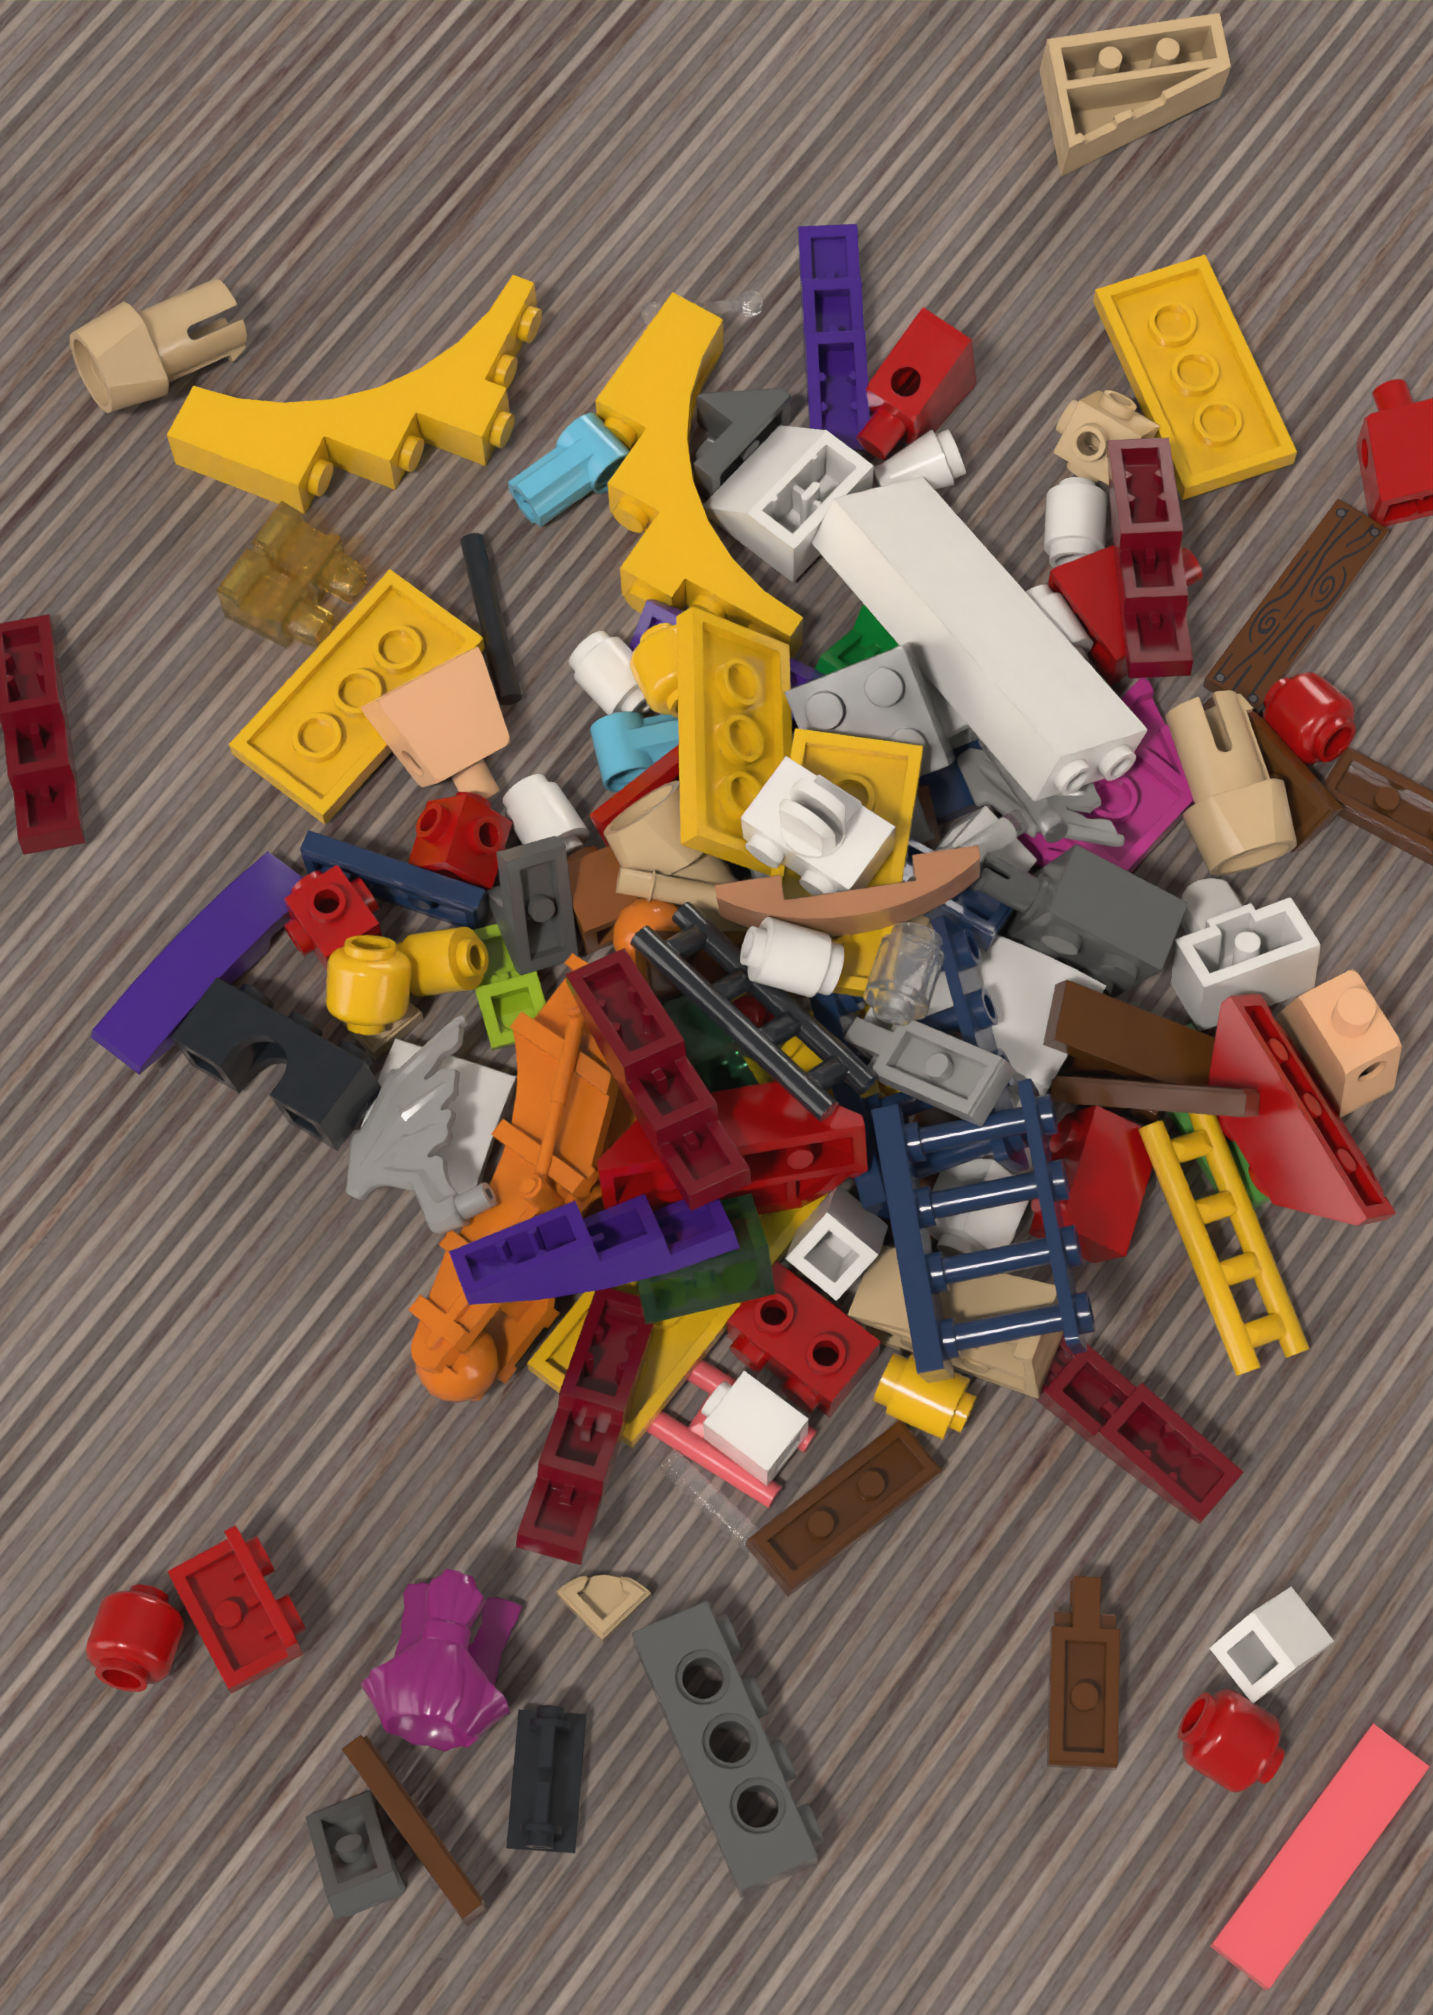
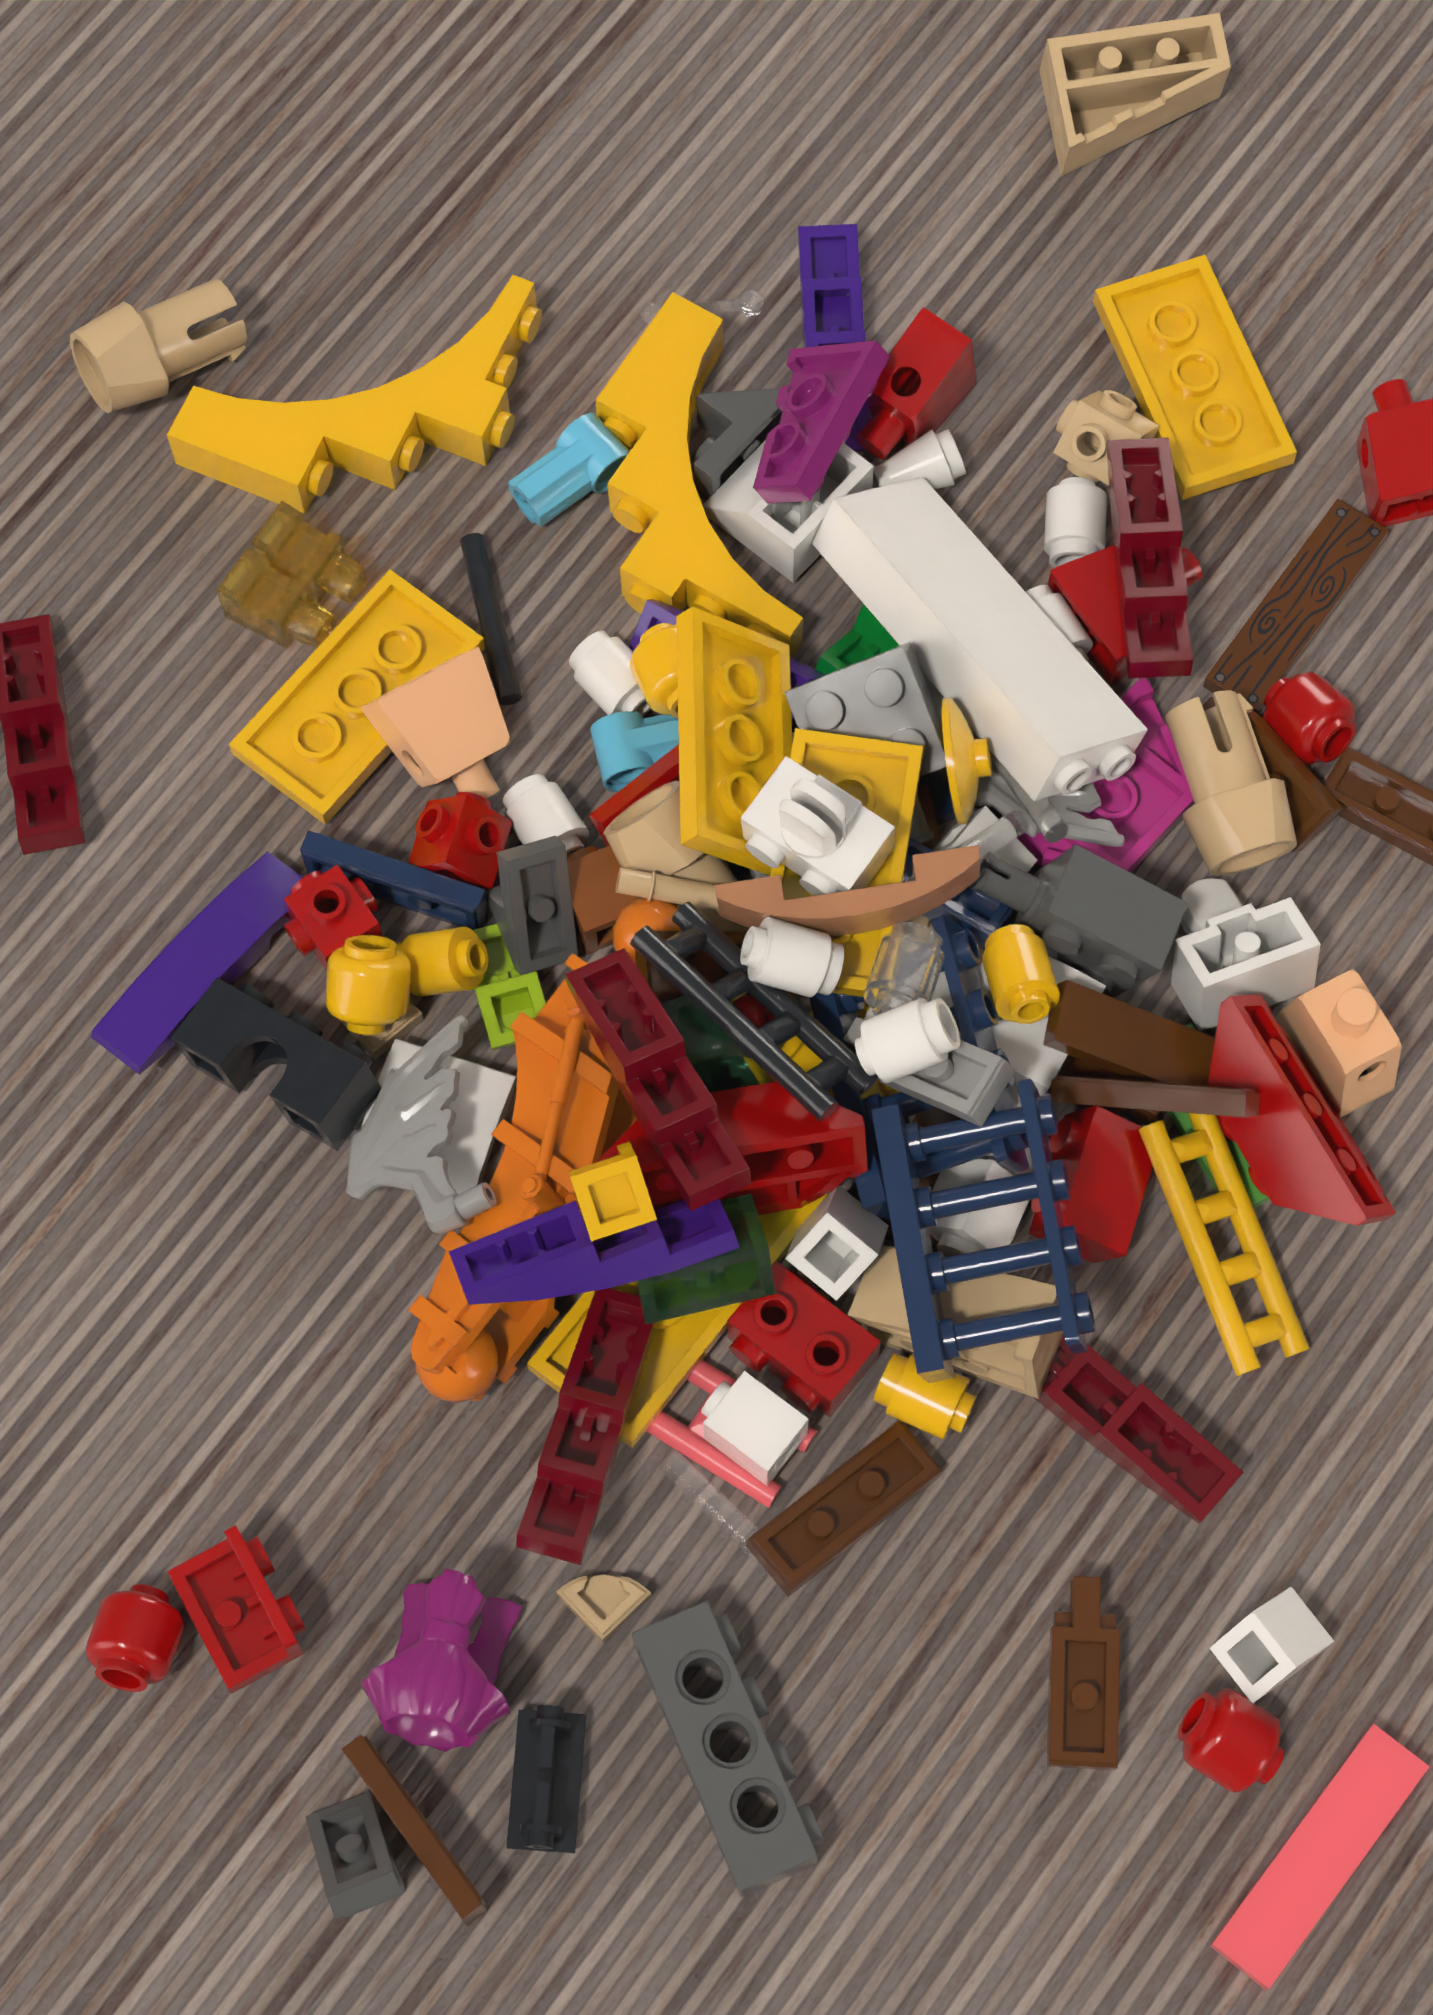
(612, 1194): none -> yellow panel
(816, 416): none -> magenta wing
(907, 1039): none -> white brick
(965, 760): none -> yellow dish
(1019, 974): none -> yellow brick

